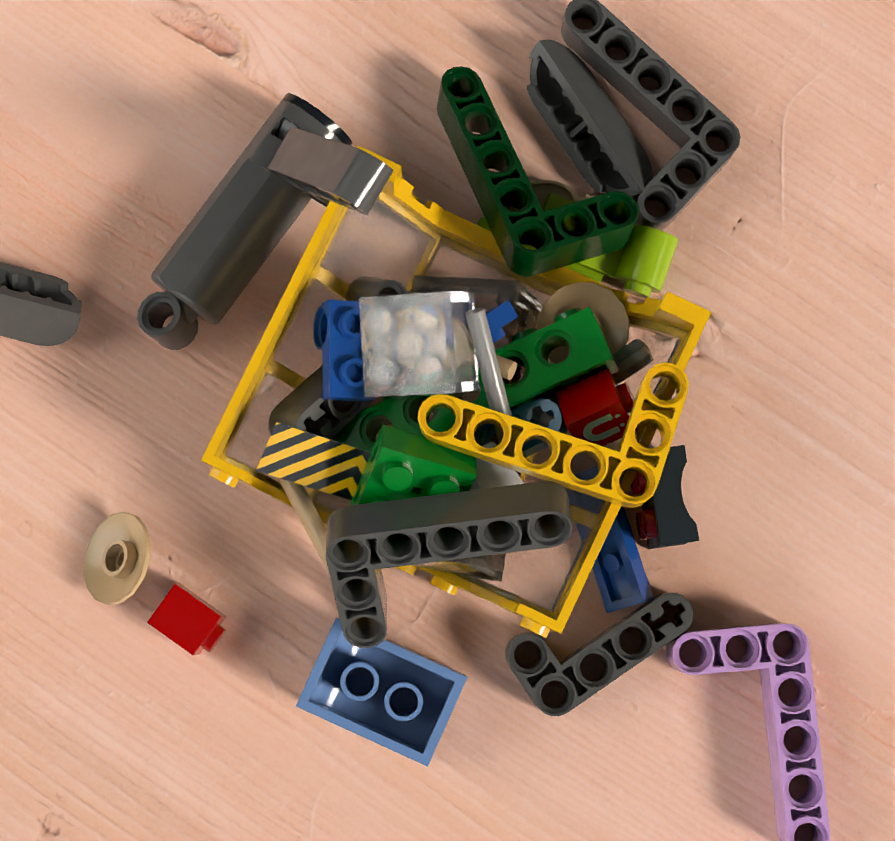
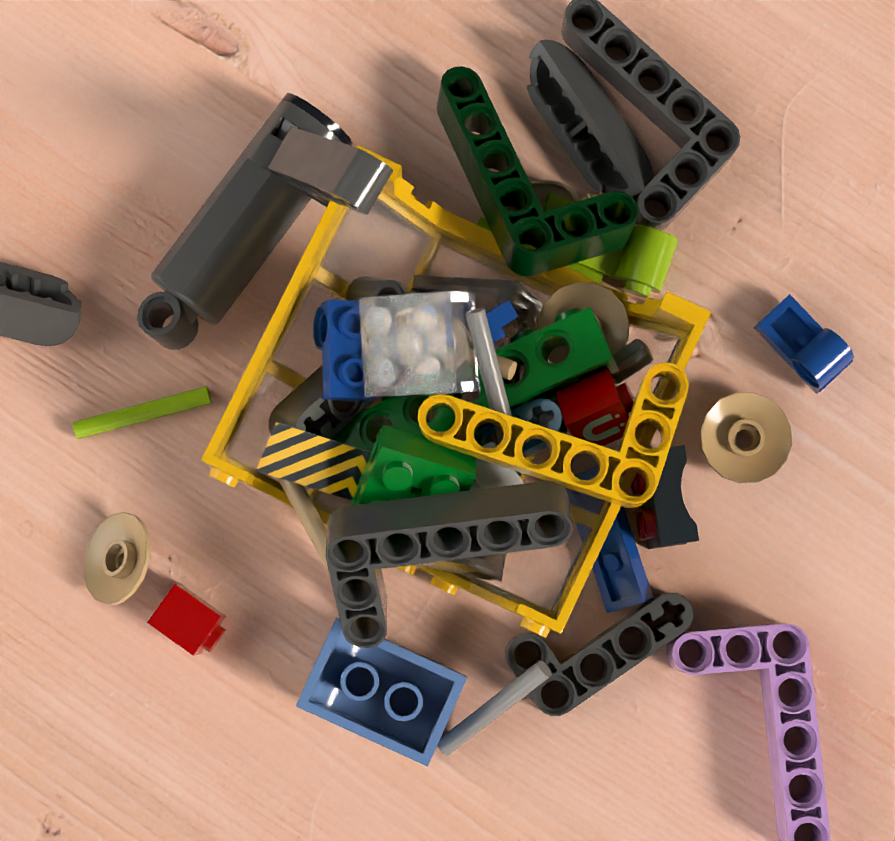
(141, 412): none -> lime piece
(494, 707): none -> light grey bar
(768, 434): none -> tan dish
(805, 346): none -> blue plate

